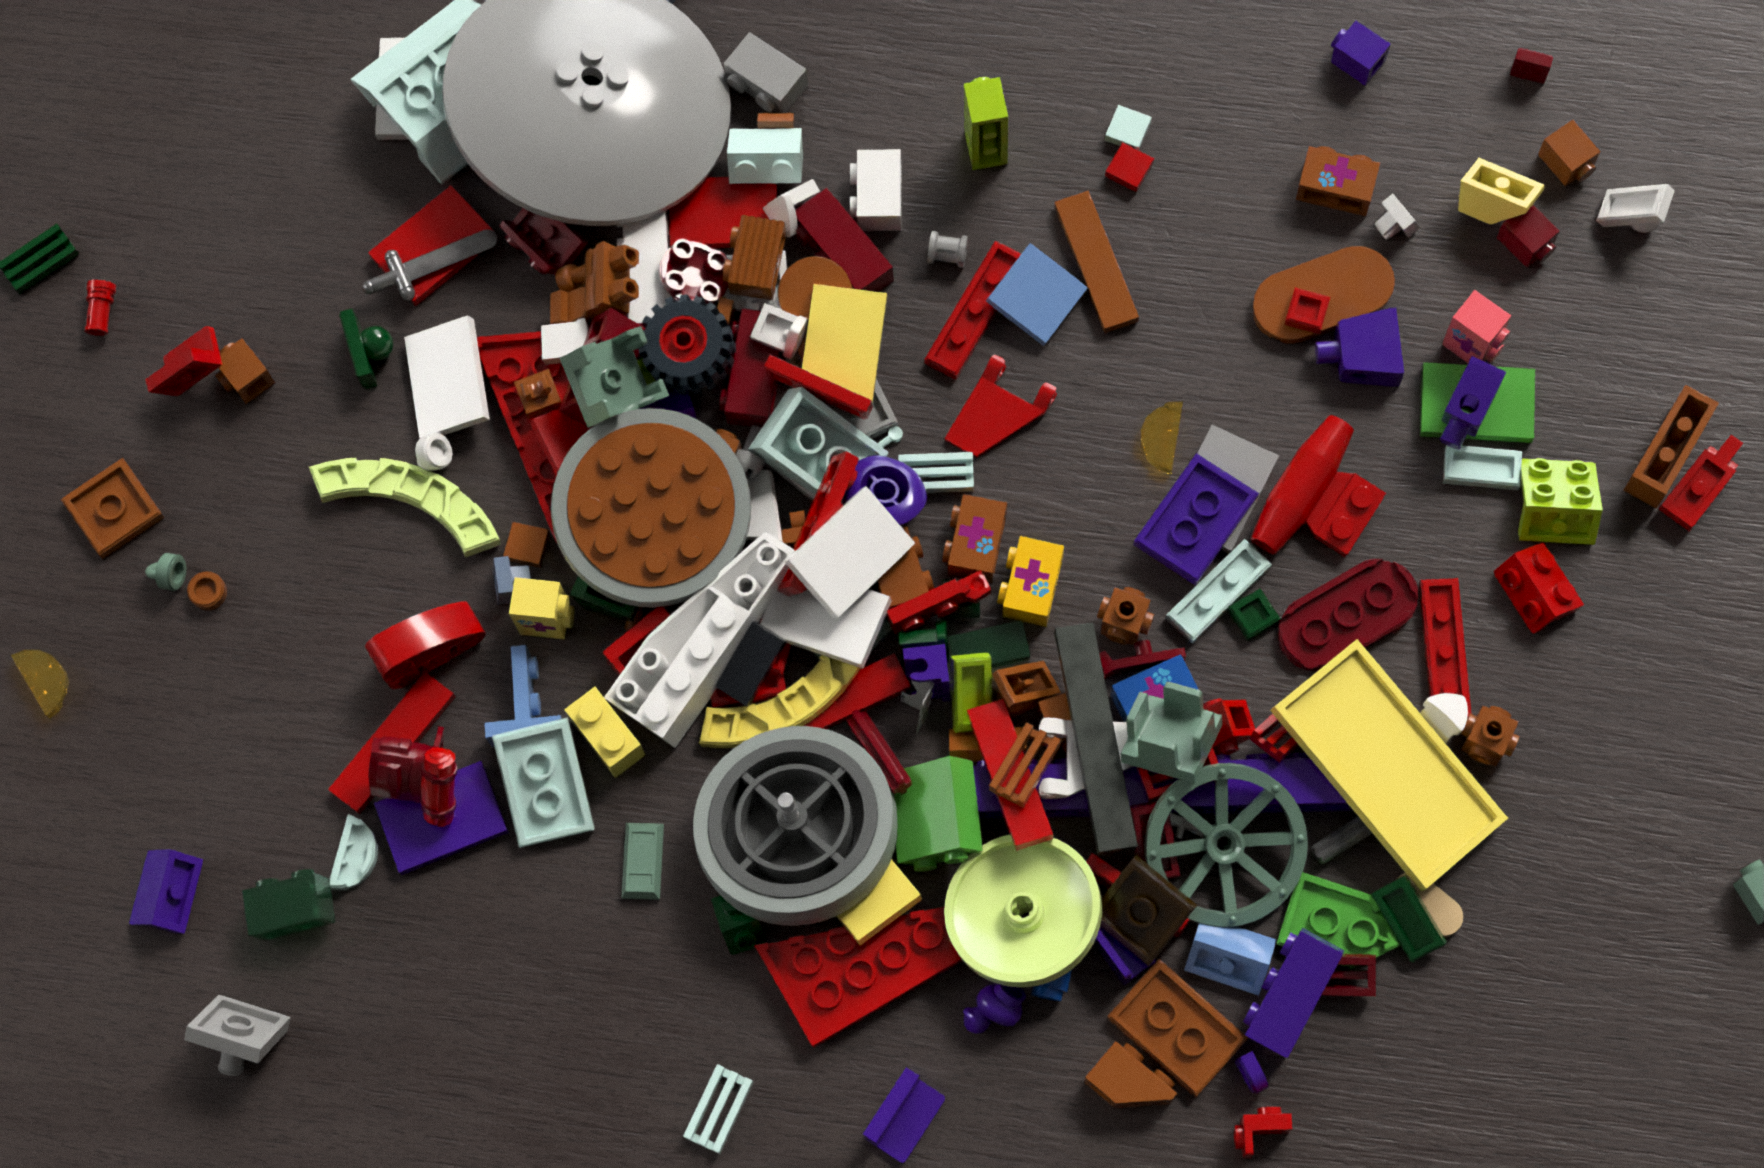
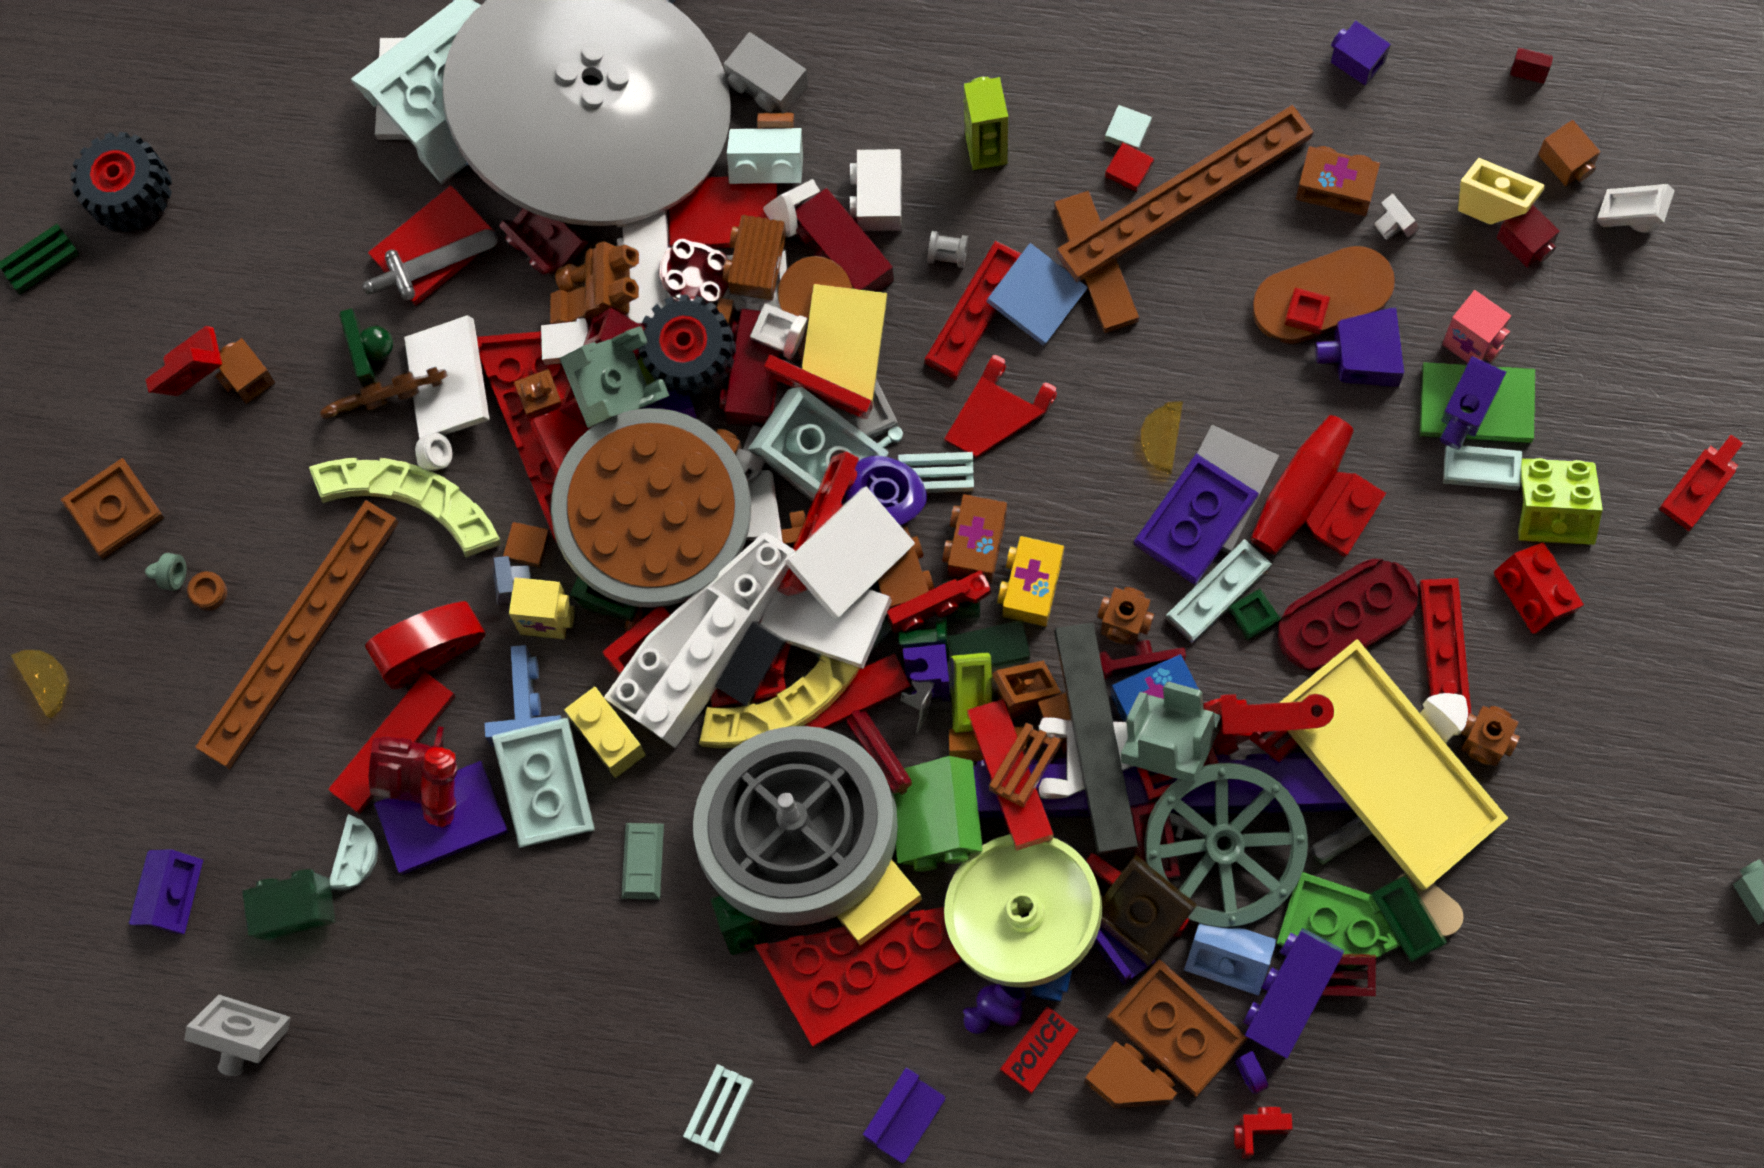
(100, 298): red pin -> none
(121, 181): none -> black wheel
(297, 635): none -> dark orange plate
(375, 395): none -> reddish brown piece
(1039, 1050): none -> red tile
(1184, 193): none -> dark orange plate
(1310, 713): none -> red leg
(1671, 446): dark orange brick -> none

